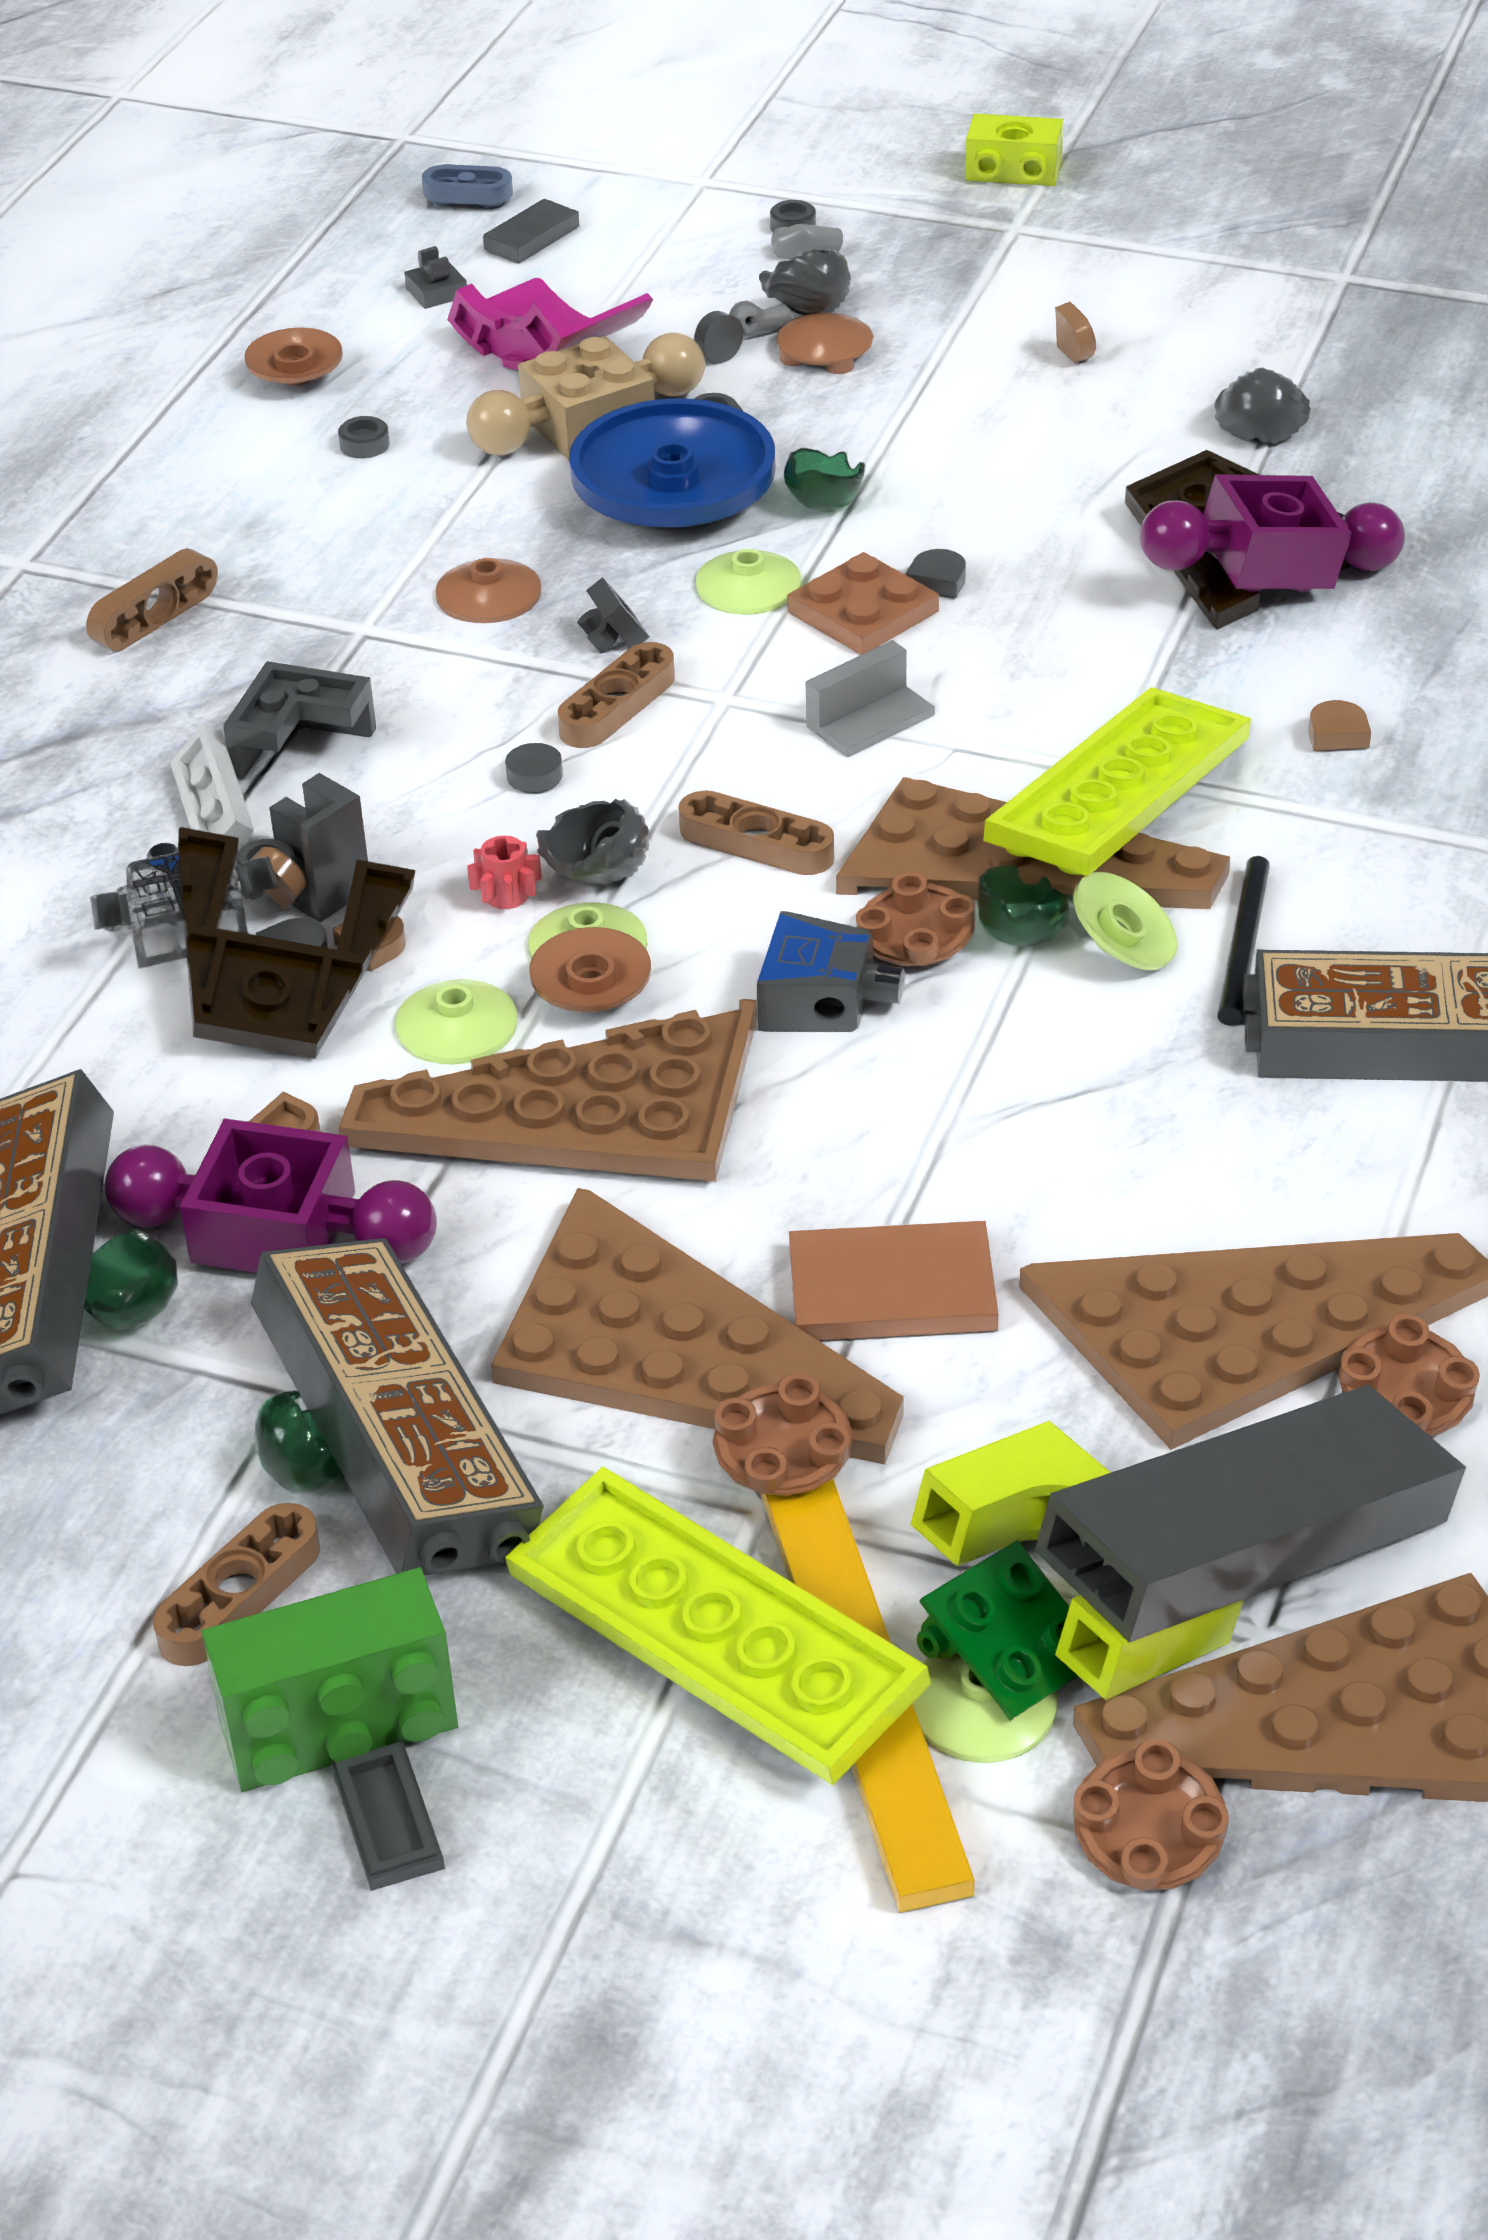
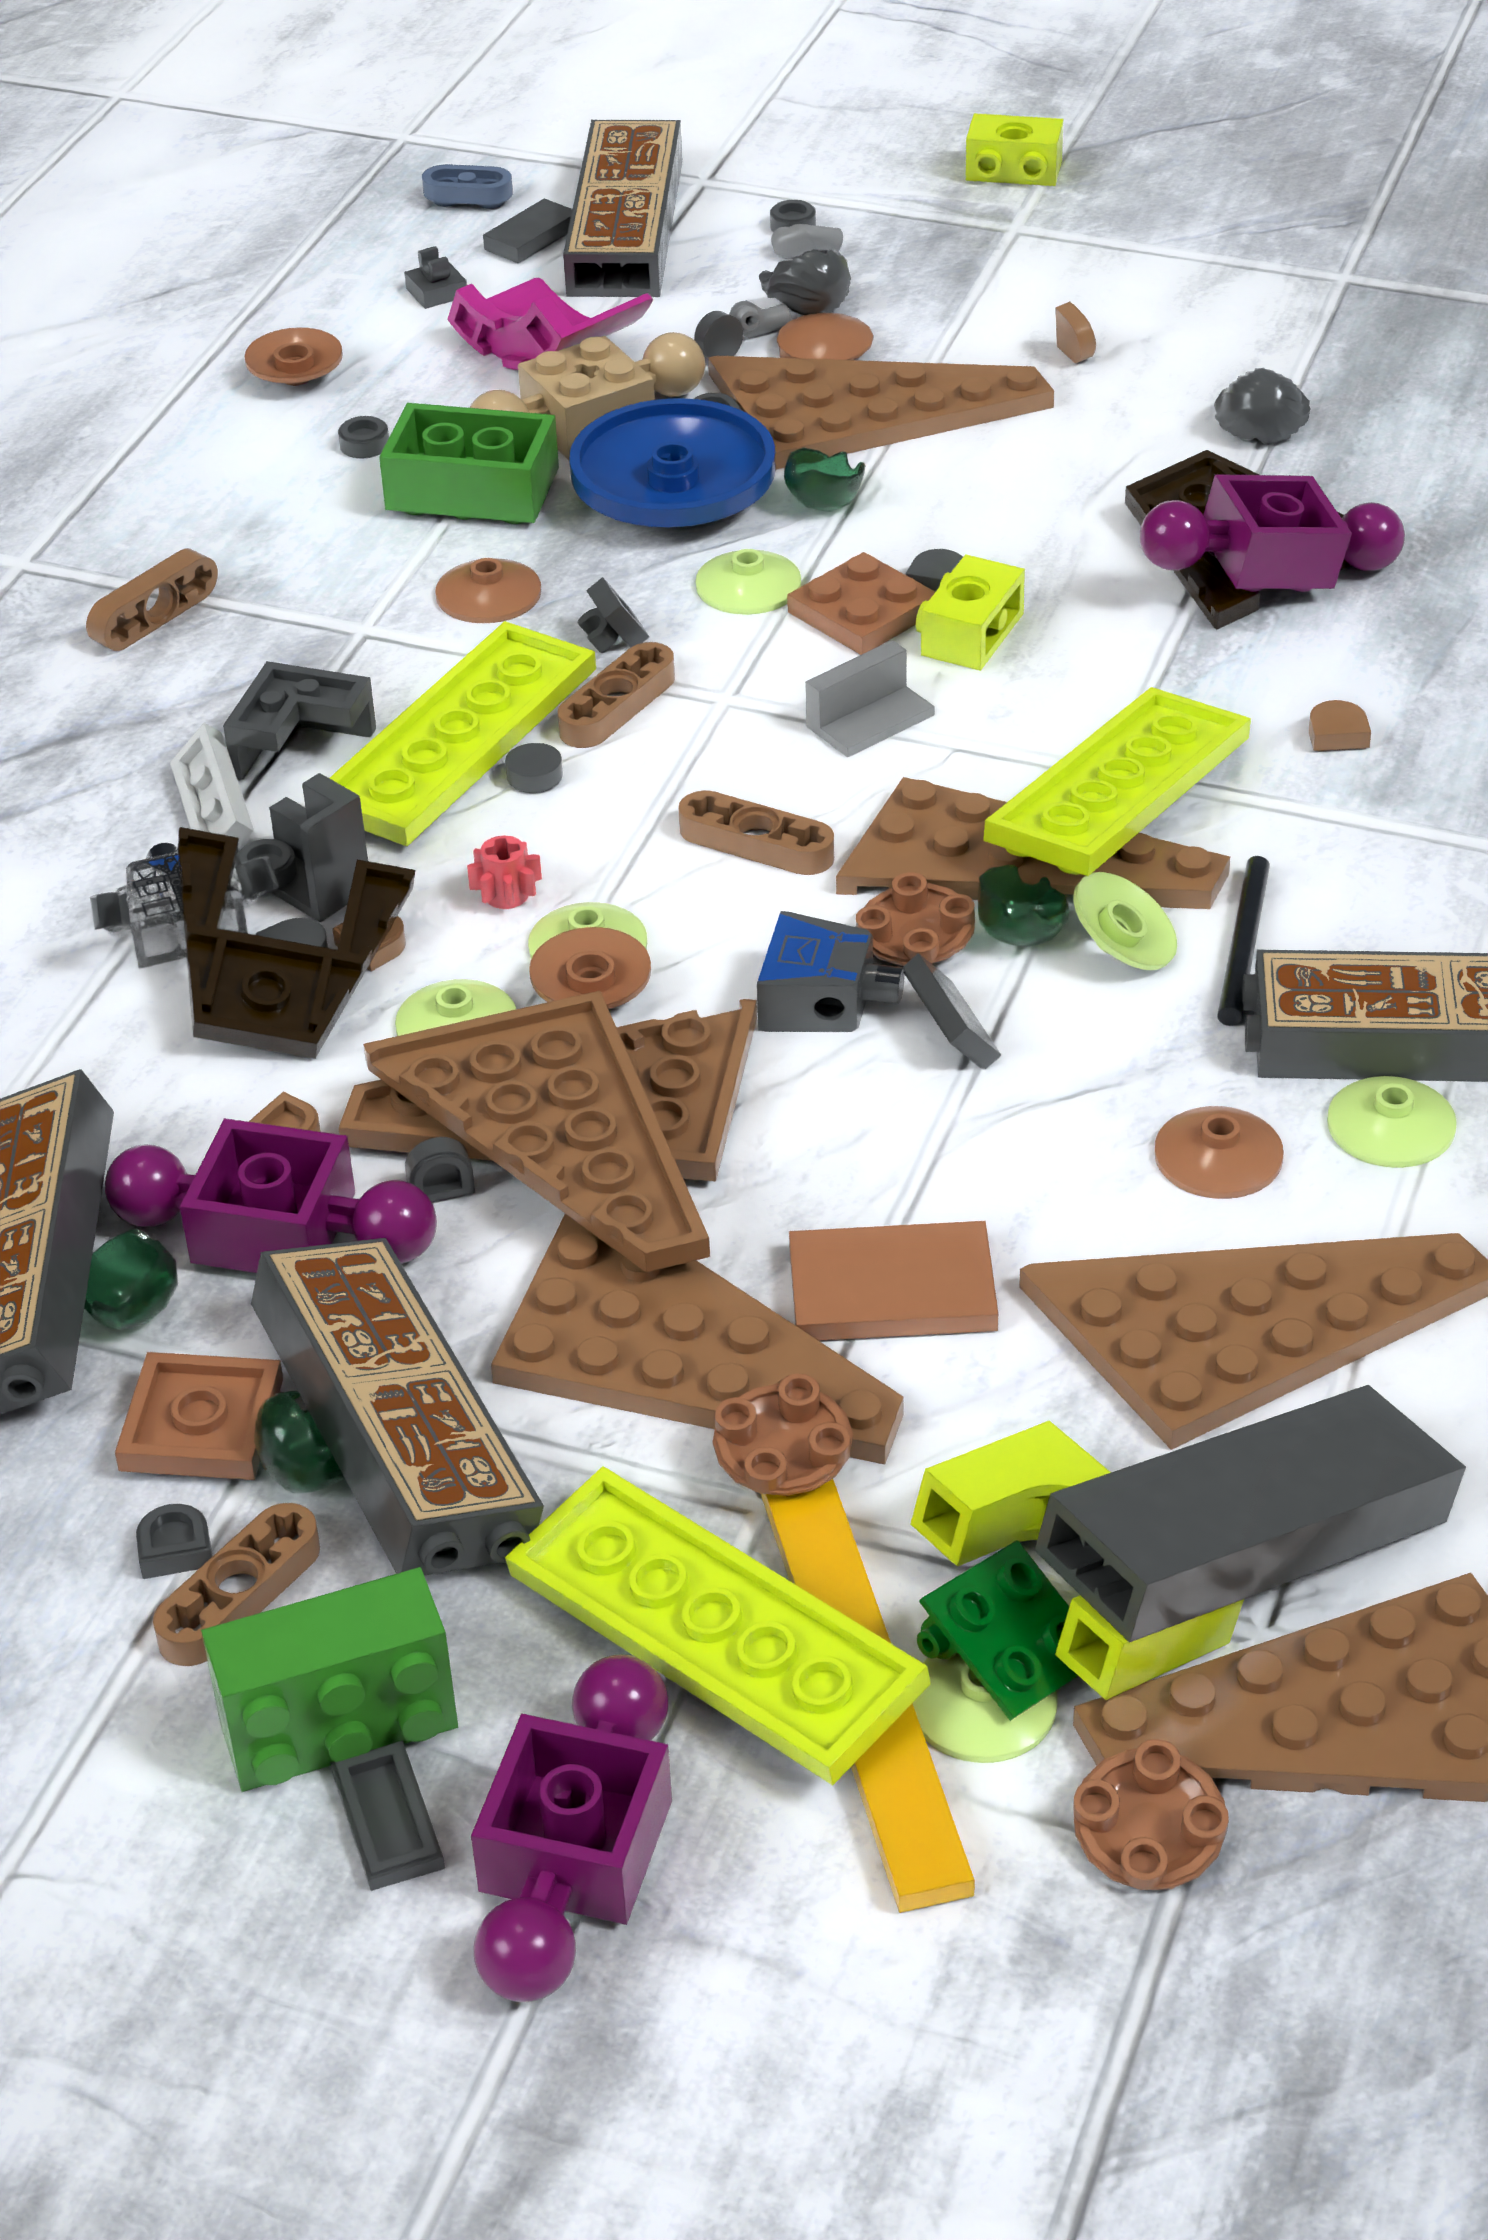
(172, 1541): none -> dark grey tile
(196, 1415): none -> nougat plate
(288, 876): medium nougat tile -> none
(440, 1168): none -> dark grey tile
(461, 728): none -> neon yellow plate
(469, 463): none -> bright green brick
(559, 1111): none -> medium nougat wing
(570, 1825): none -> magenta brick
(596, 842): dark grey hair -> none
(623, 209): none -> brick
(872, 403): none -> medium nougat wing
(951, 1012): none -> dark grey tile
(971, 612): none -> neon yellow brick
(1218, 1152): none -> nougat dish
(1391, 1121): none -> yellowish green dish
(1413, 1371): nougat dish -> none

